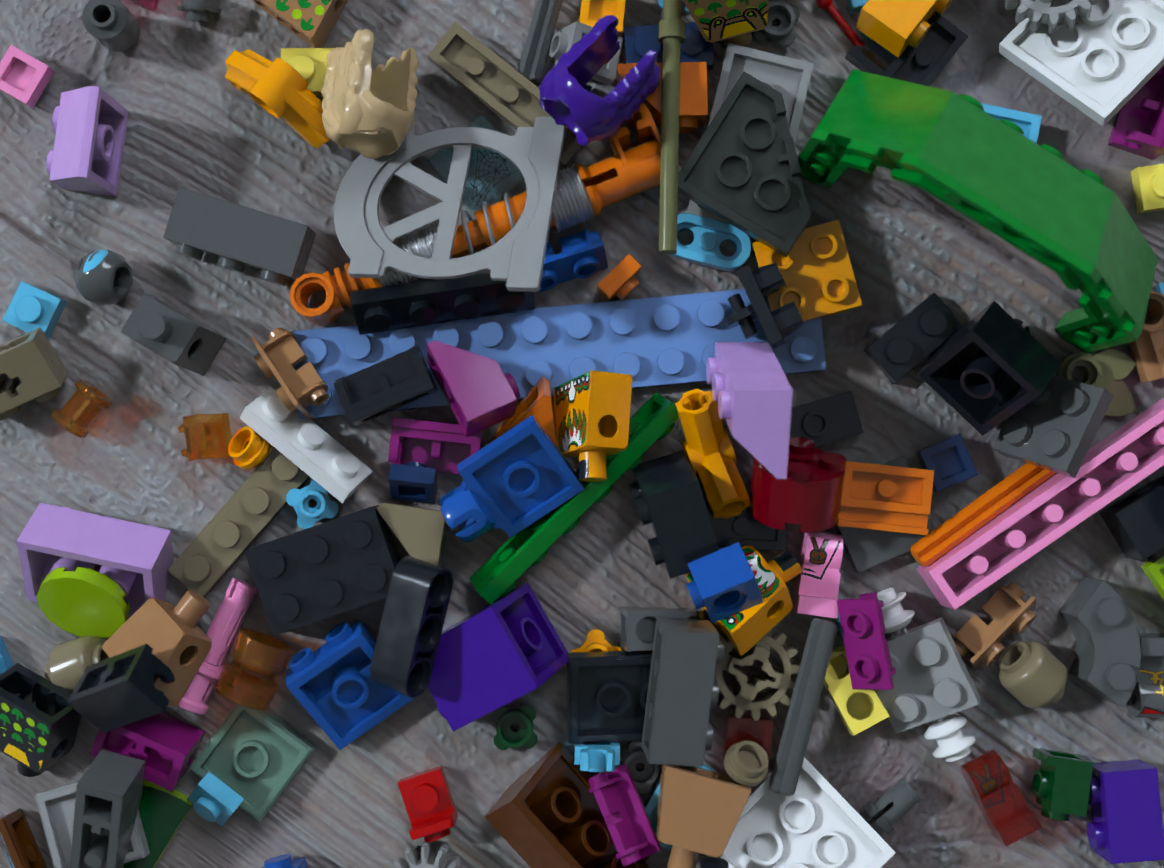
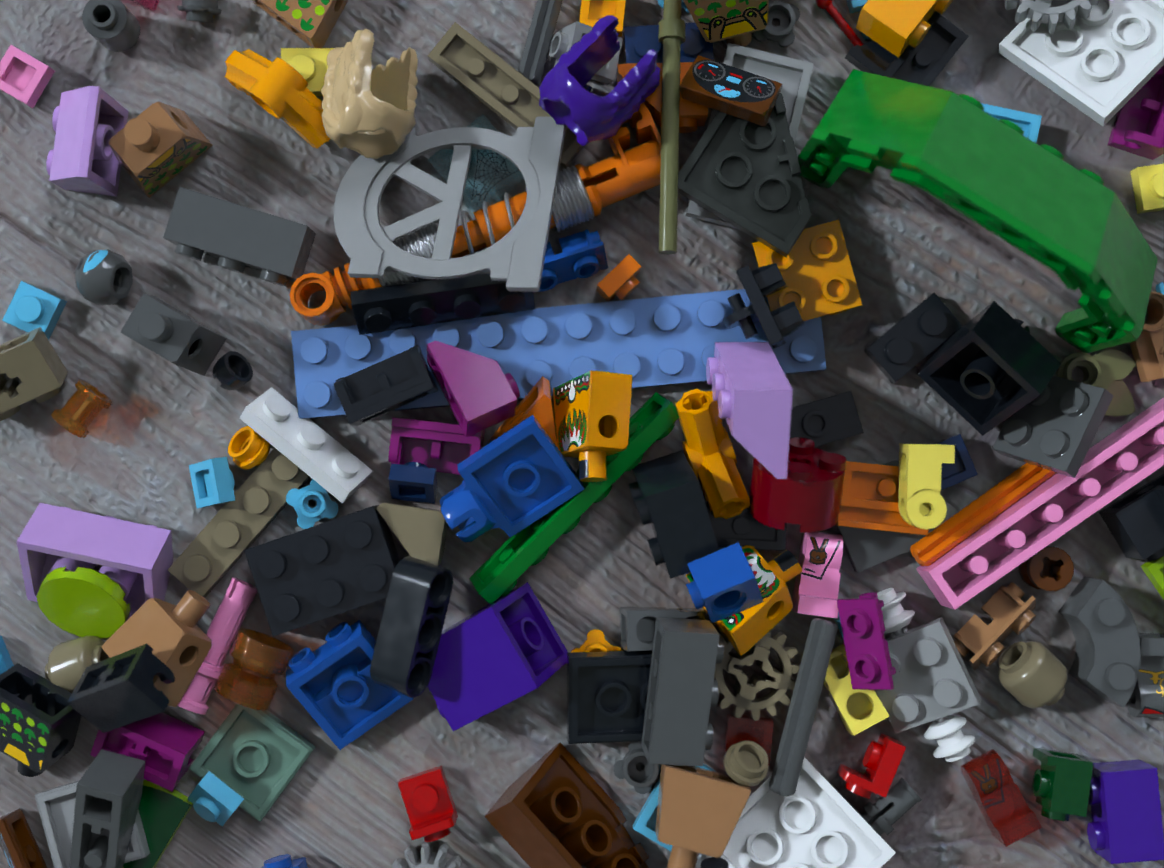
(158, 146): none -> medium nougat torso
(206, 436): clear orange tile -> none
(212, 482): none -> medium azure plate
(239, 365): none -> black hinge
(298, 387): medium nougat hinge -> none
(506, 736): dark green plate -> none
(597, 756): medium azure plate -> none
(624, 815): magenta hinge -> none
(707, 238): medium azure plate -> none
(730, 90): none -> slope
(882, 762): none -> red bracket
(920, 483): none -> light yellow leg
(1036, 570): none -> reddish brown wheel

